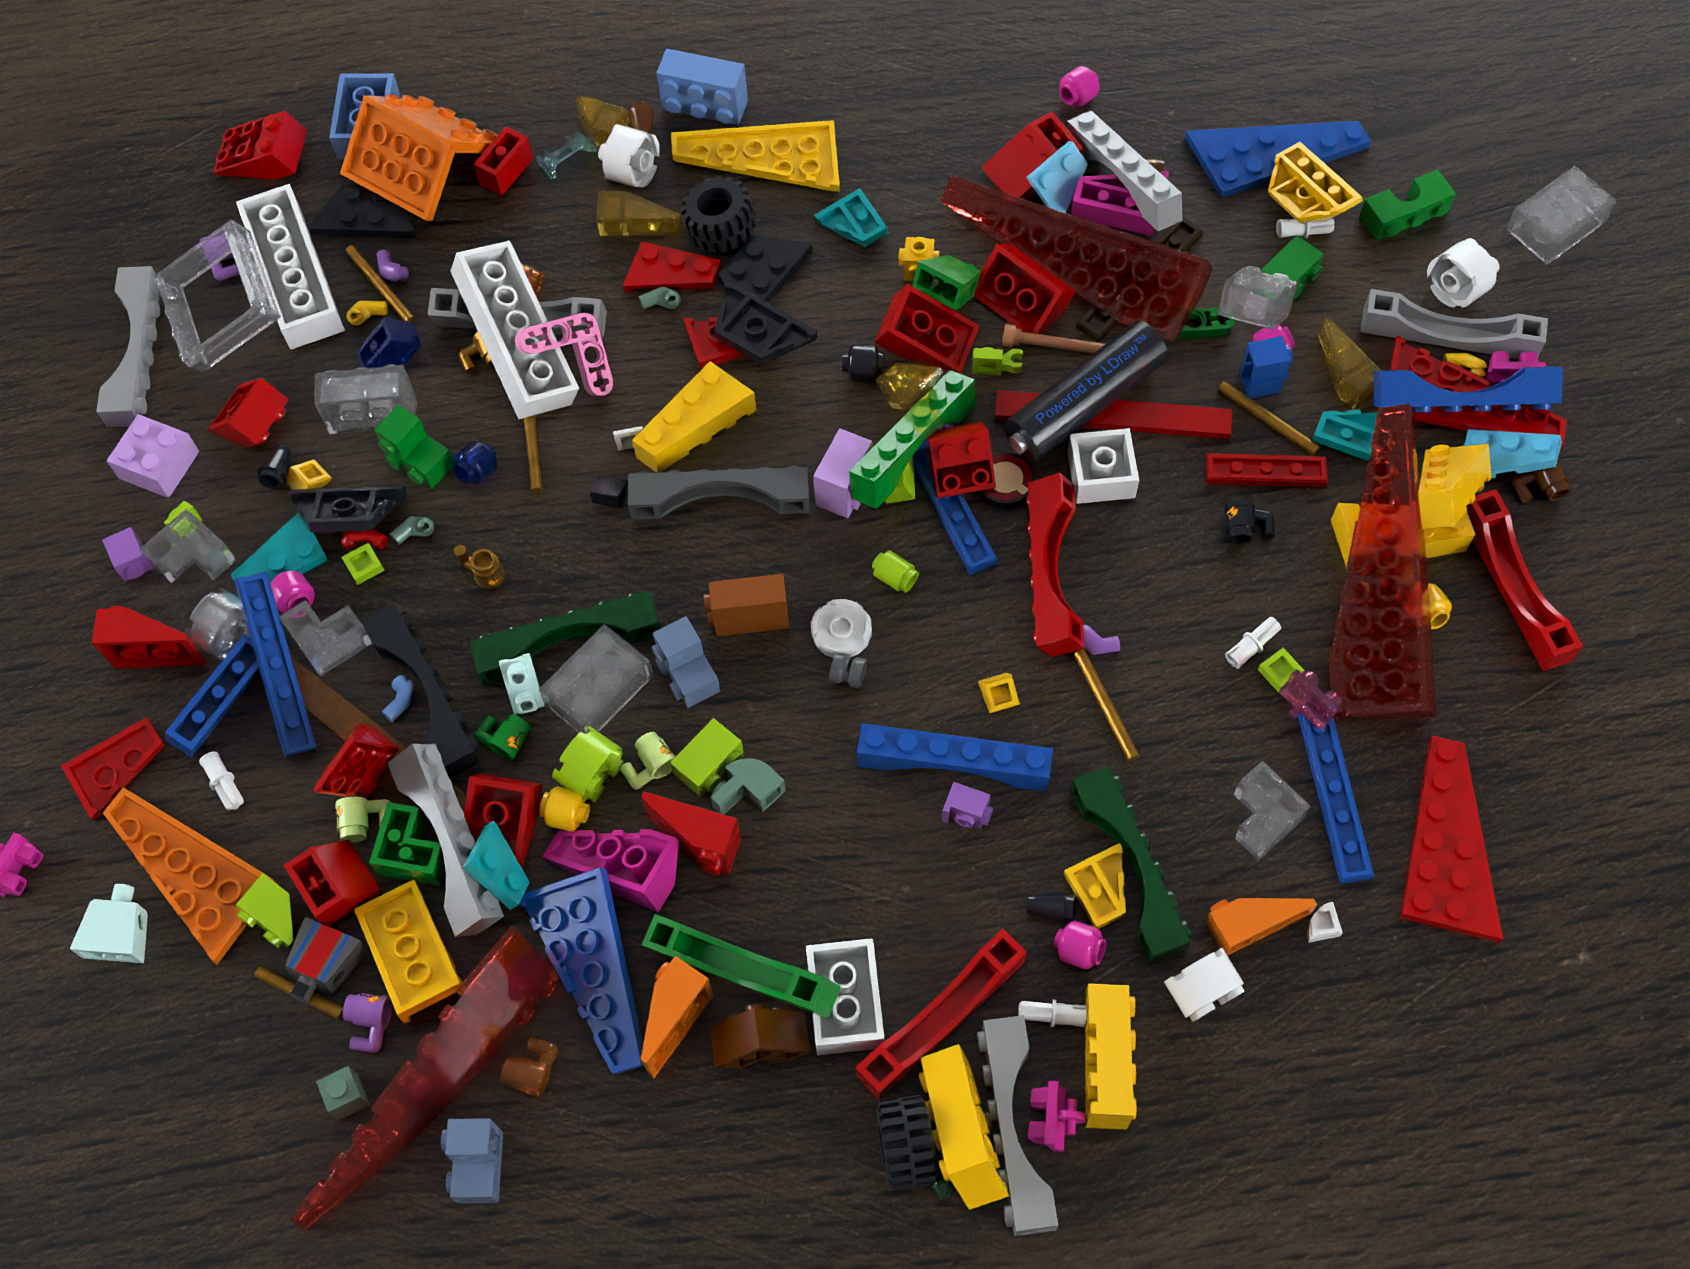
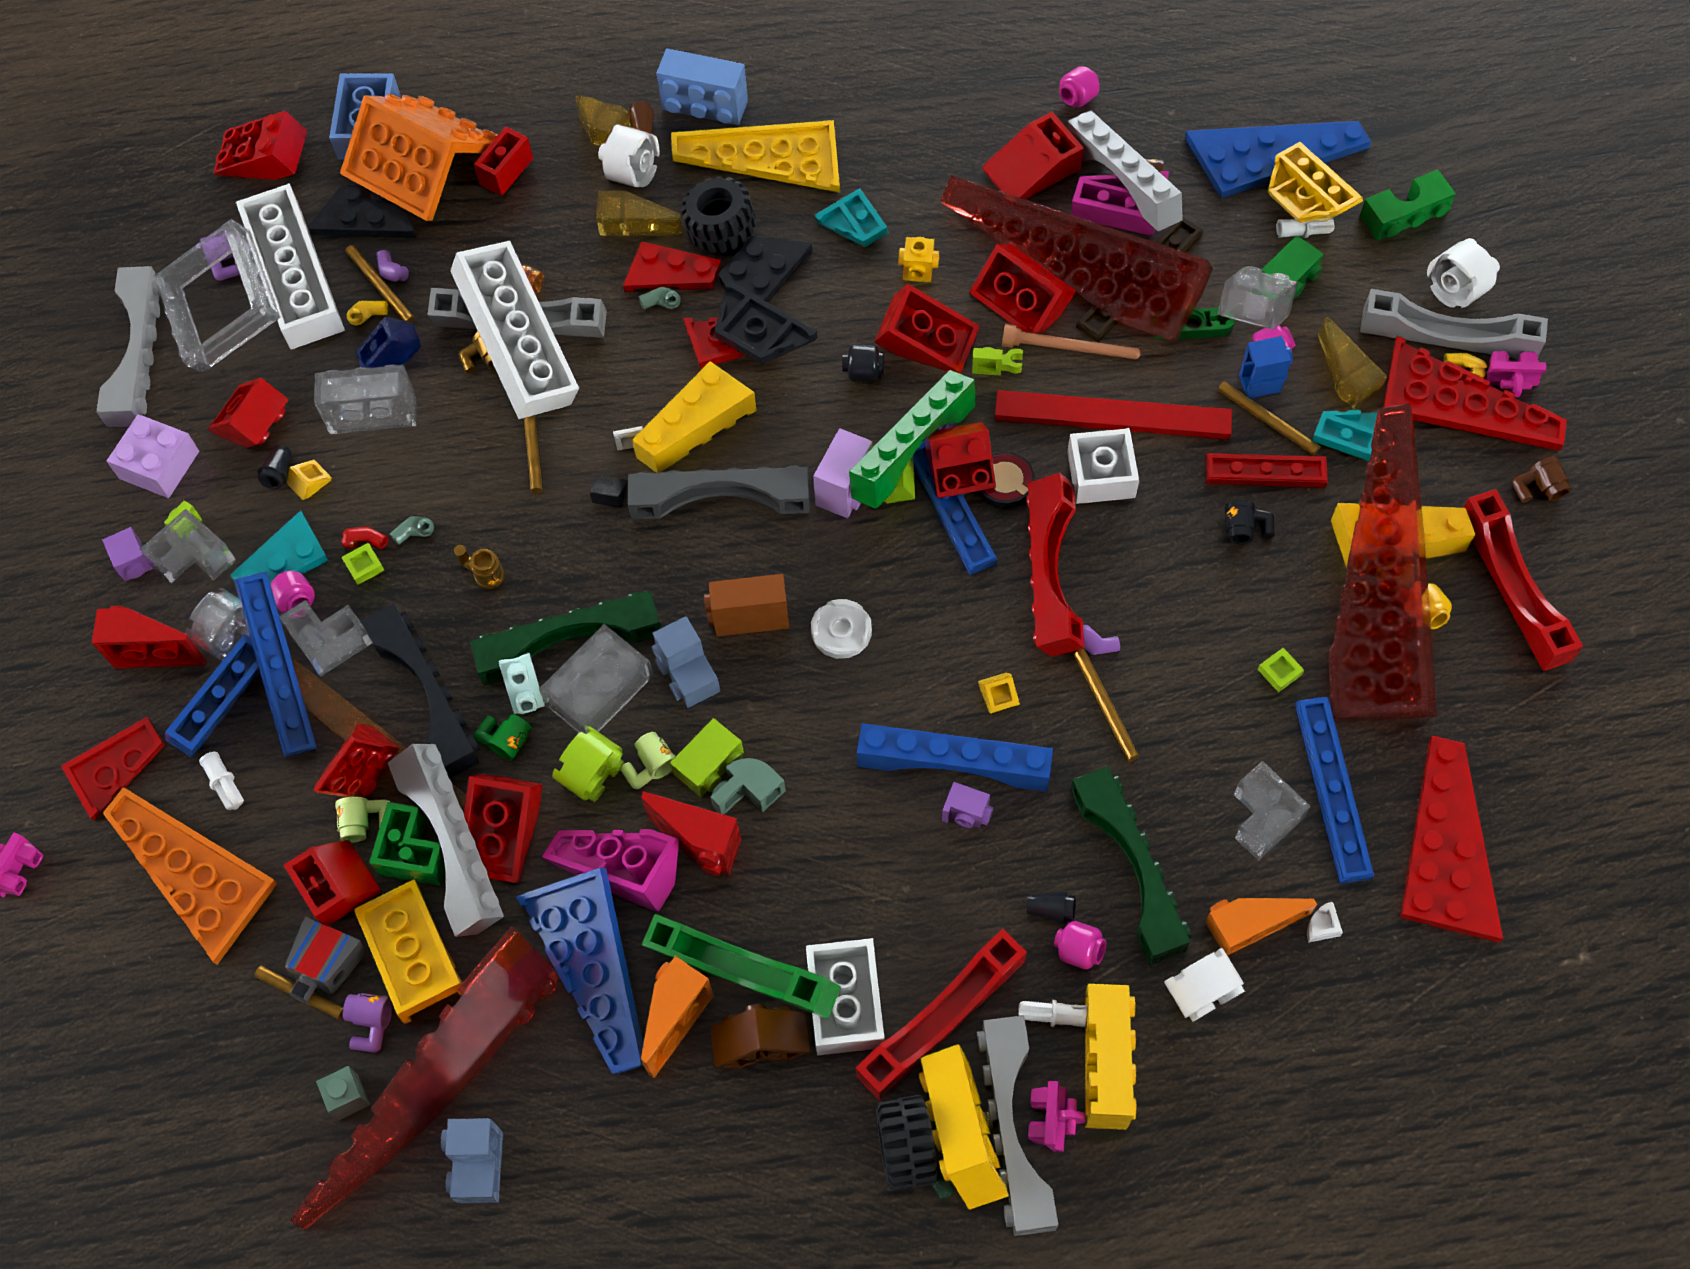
(113, 929): light aqua torso -> none
(270, 909): lime slope -> none
(346, 508): black wing -> none
(403, 698): medium blue arm -> none
(411, 449): green brick -> none
(475, 463): clear blue head -> none
(496, 867): teal wing -> none
(528, 1074): clear orange piece -> none
(564, 809): yellow head -> none
(573, 145): clear light blue piece -> none
(580, 341): bright pink beam -> none
(847, 670): dark grey wheel -> none
(894, 571): lime brick -> none
(907, 383): clear yellow slope -> none
(947, 280): green torso -> none
(1058, 177): medium azure wing -> none
(1085, 391): black piece -> none
(1099, 886): yellow wing -> none
(1252, 642): white axle -> none
(1309, 700): clear pink hips -> none
(1450, 482): yellow wedge -> none
(1517, 450): medium azure wing -> none
(1529, 385): blue arch -> none
(1561, 214): clear brick -> none

